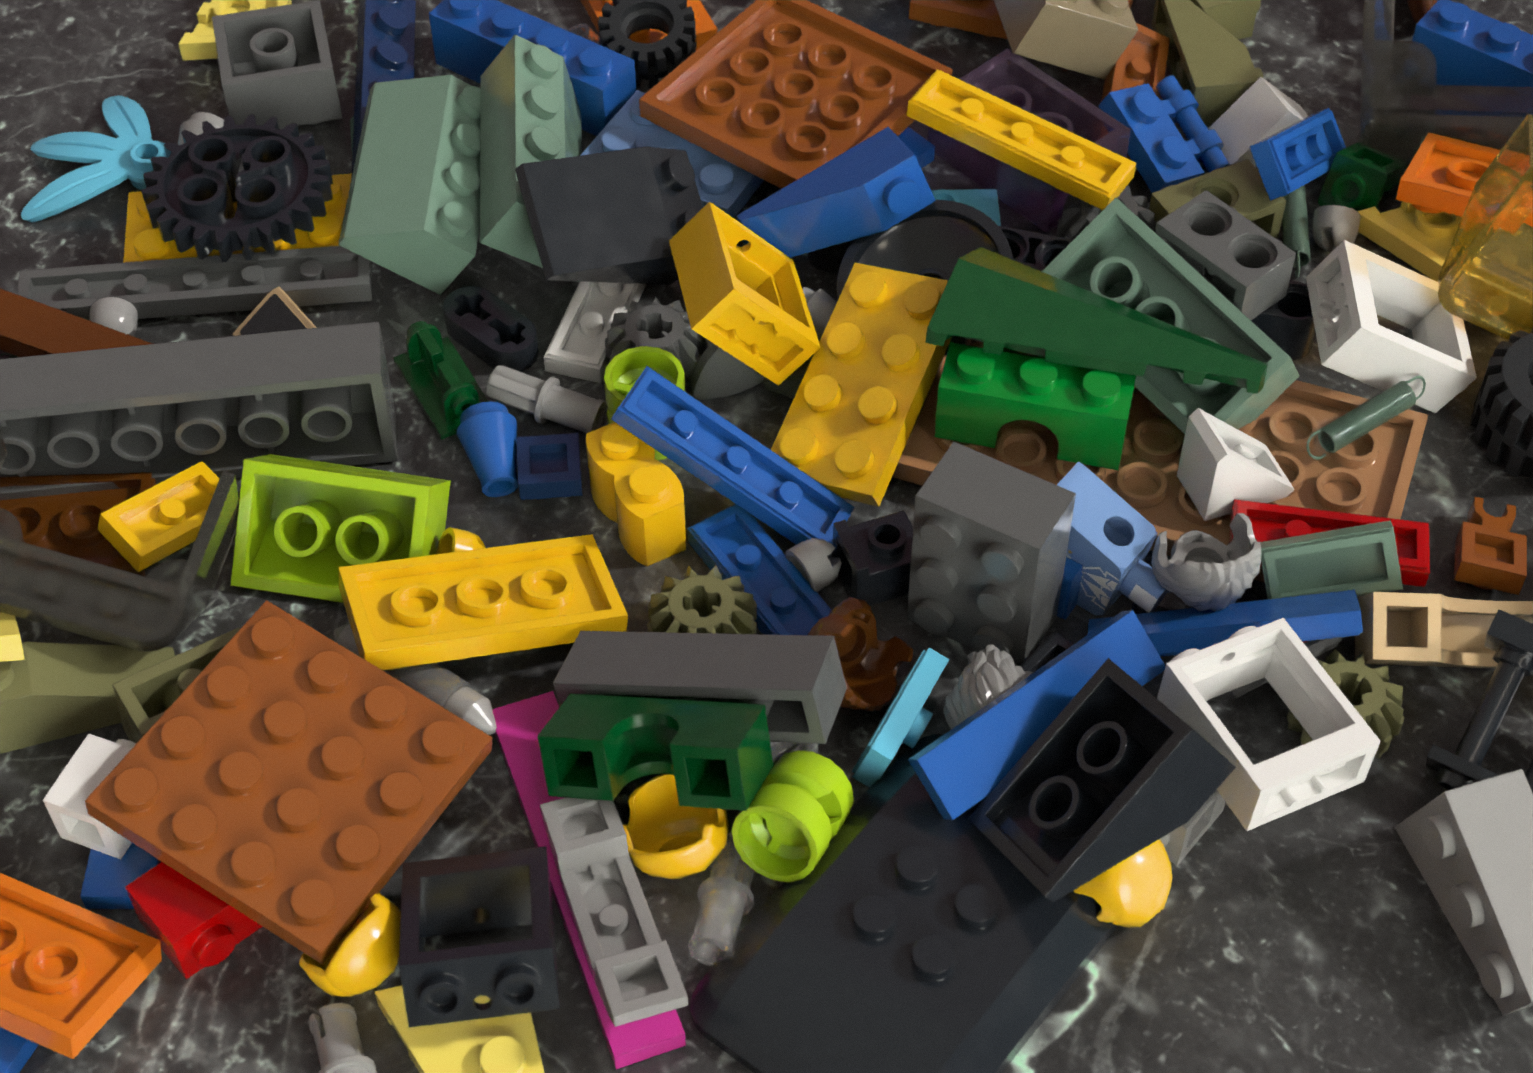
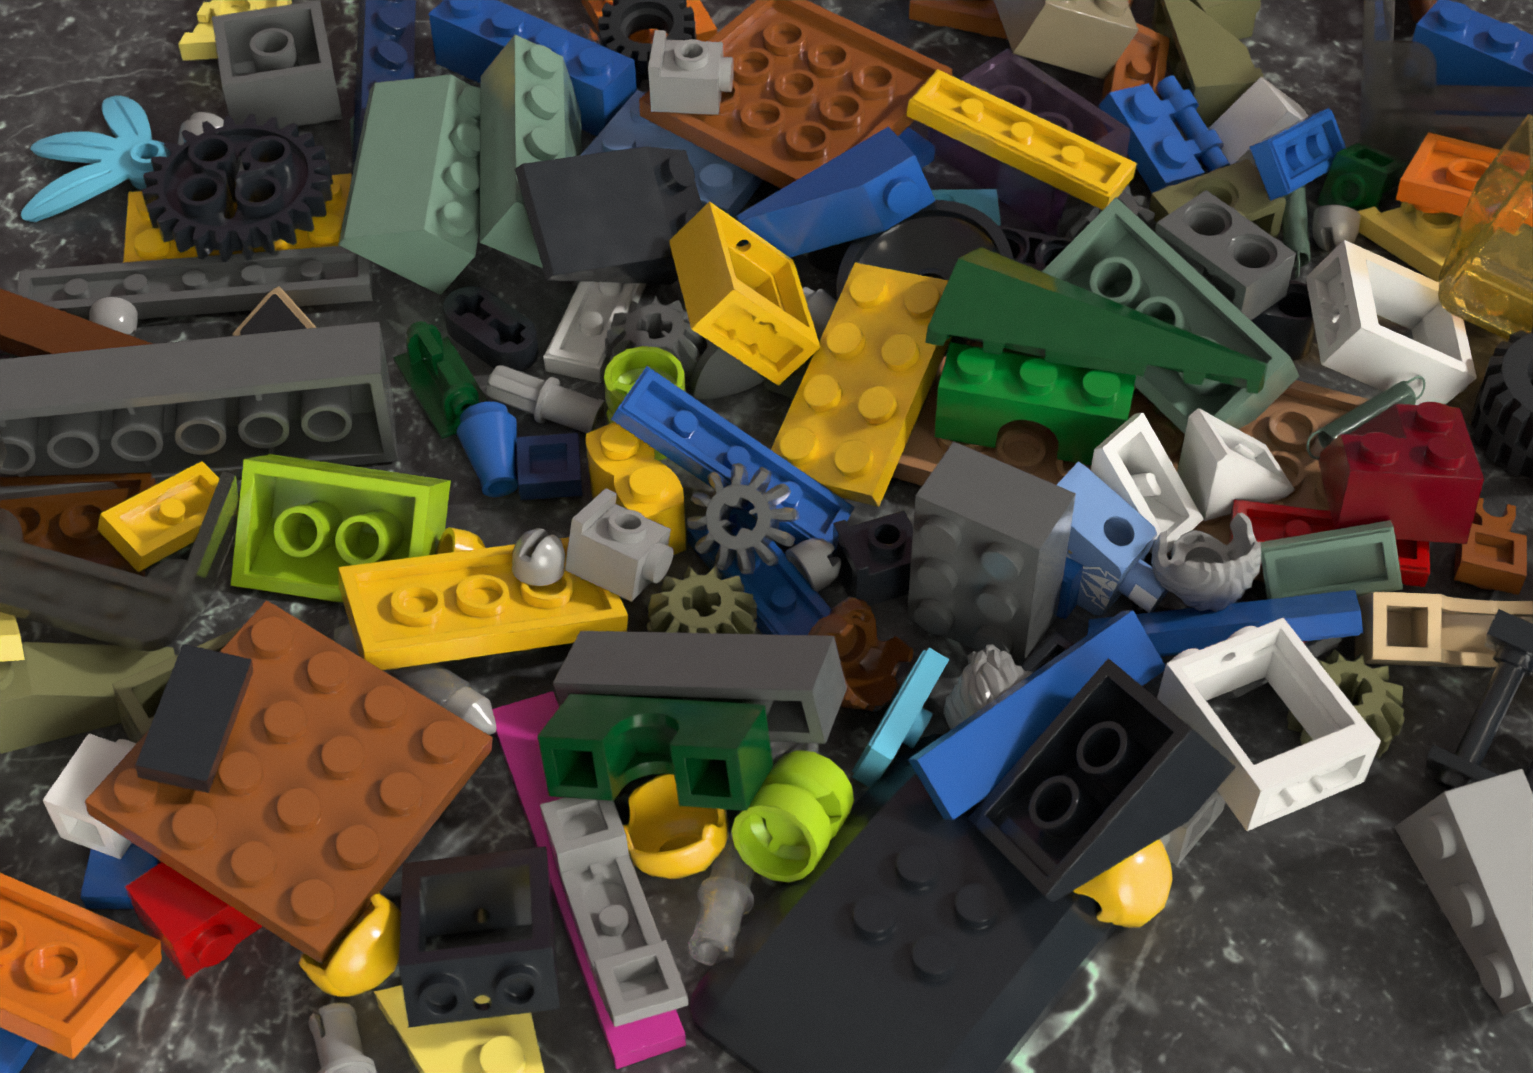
(194, 718): none -> black tile
(538, 558): none -> light grey hinge
(617, 547): none -> light grey brick
(688, 75): none -> light grey brick
(738, 496): none -> dark grey gear
(1144, 476): none -> white slope
(1406, 469): none -> dark red slope

